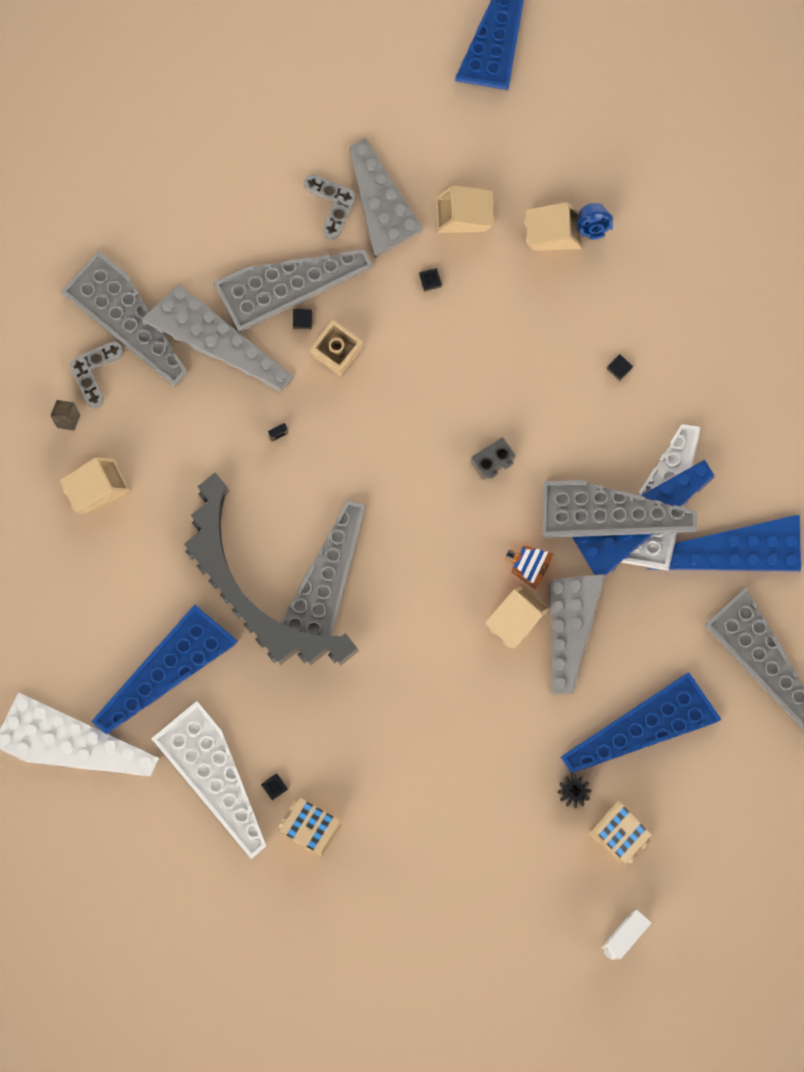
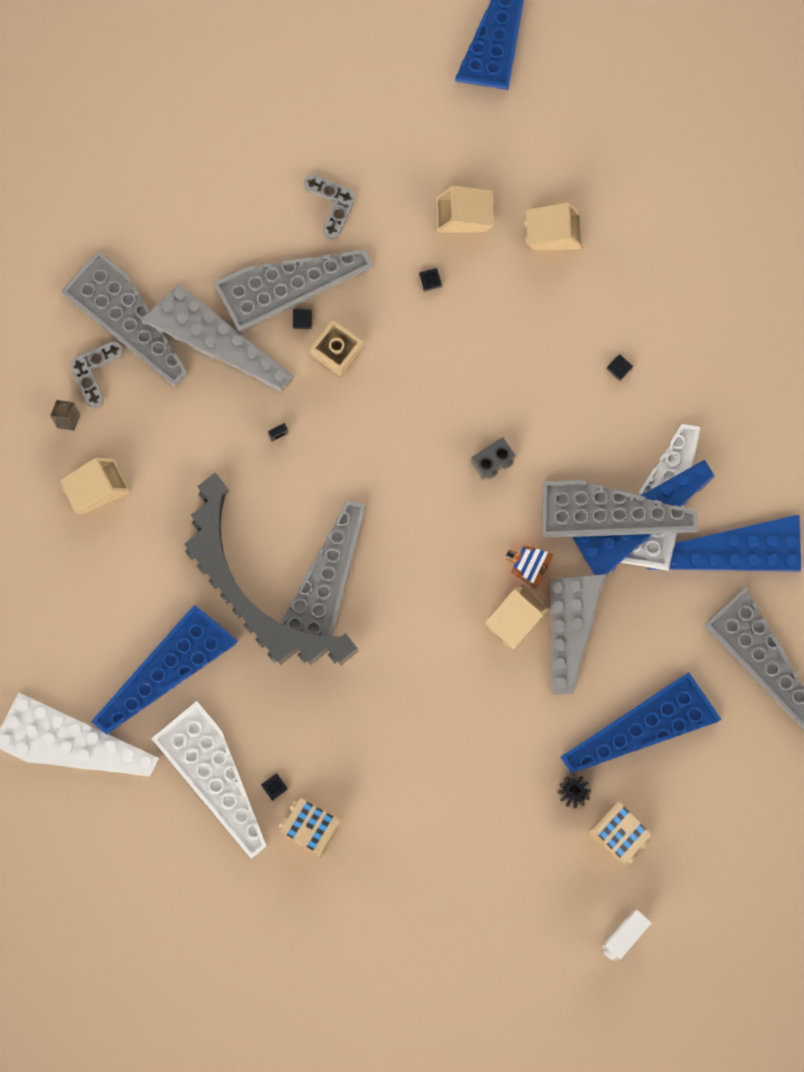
(384, 208): light grey wing -> none
(594, 221): blue cone -> none

